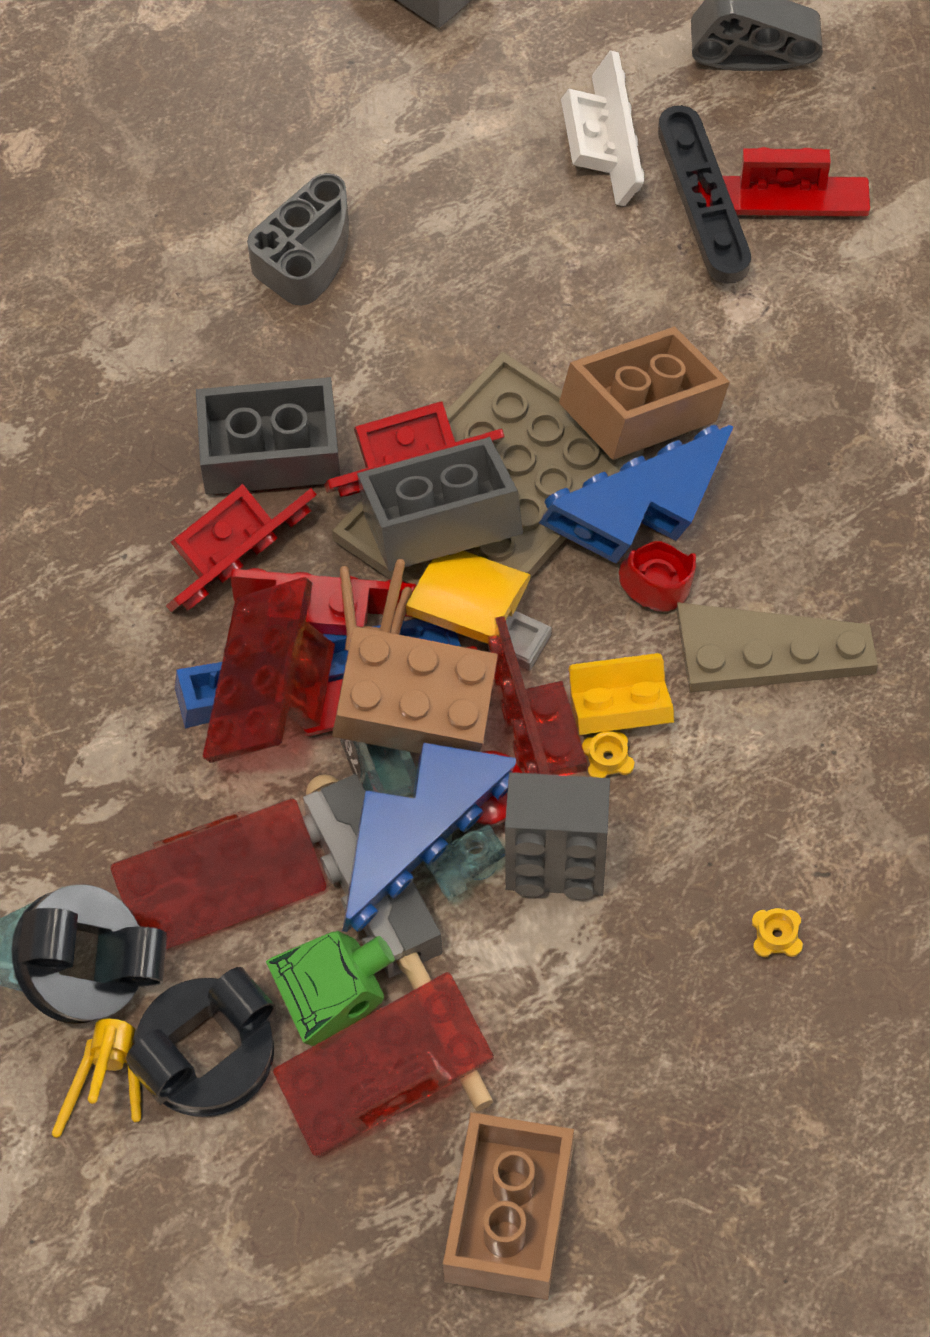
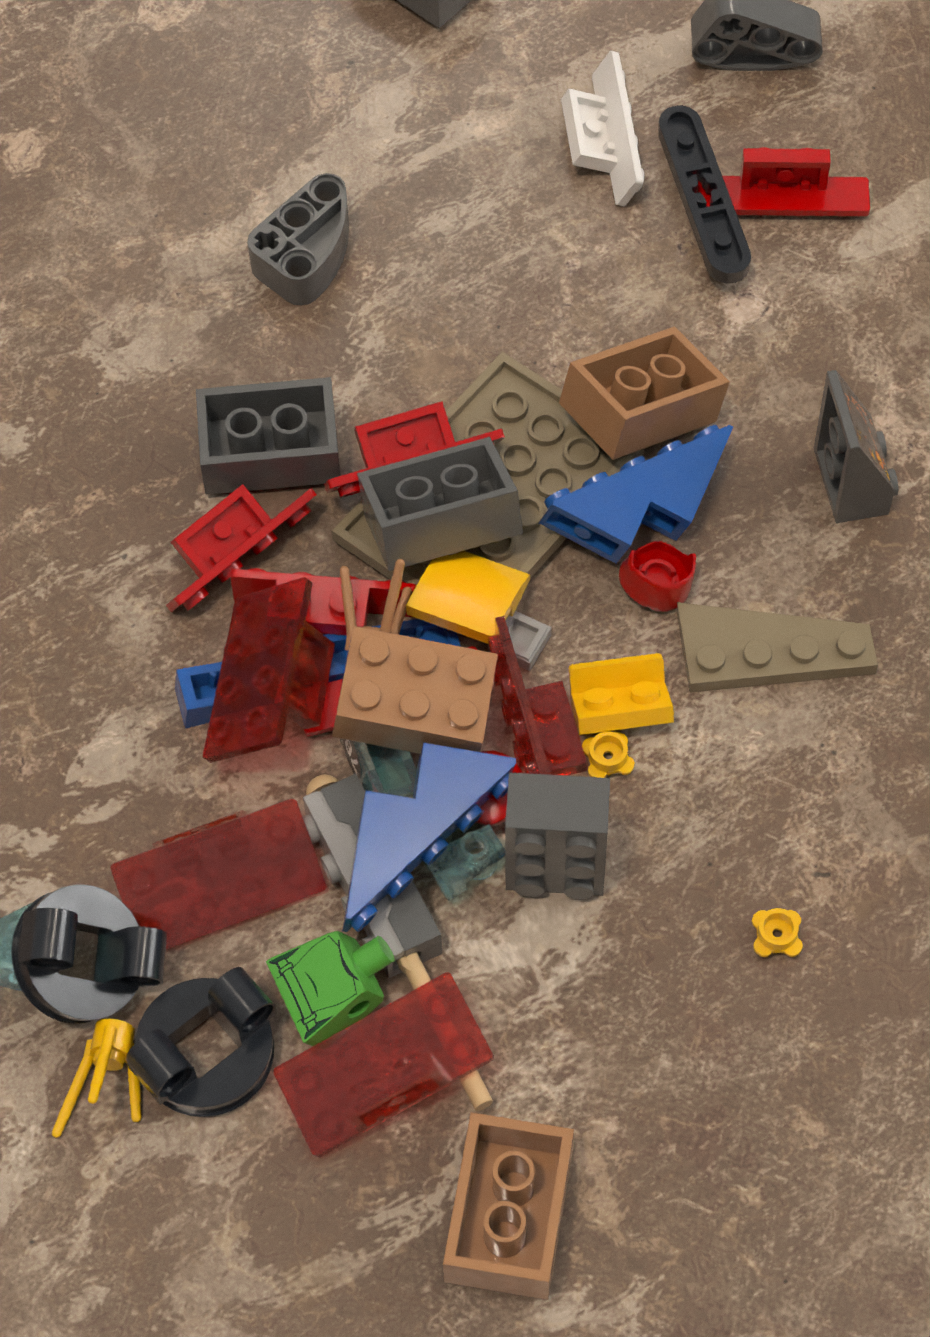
(852, 455): none -> dark grey slope

